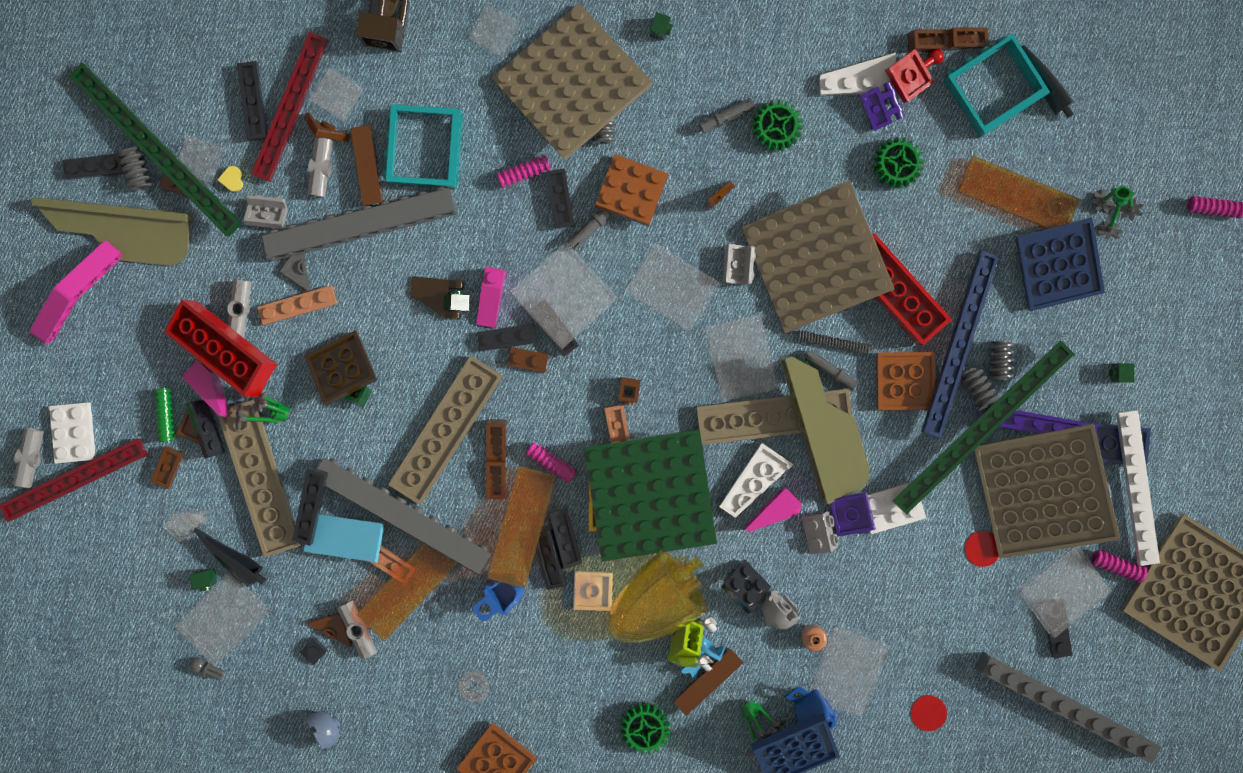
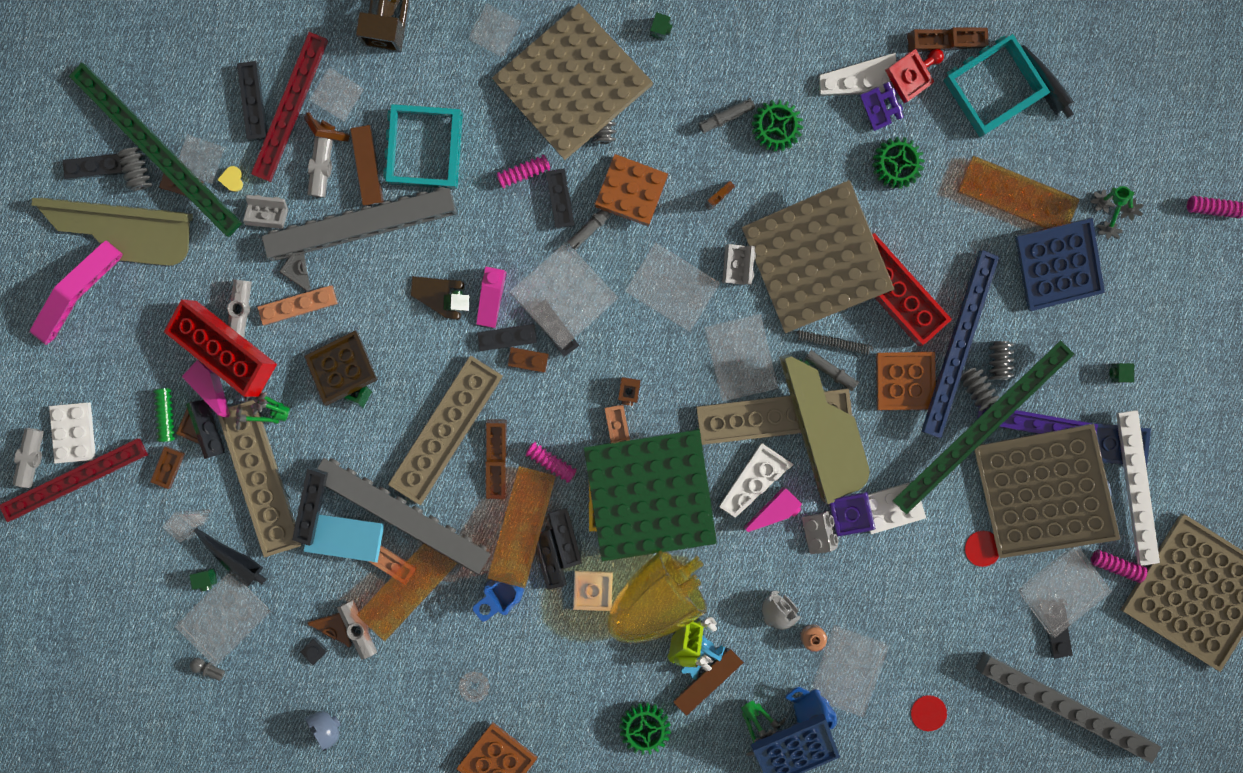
(735, 588): black piece -> none

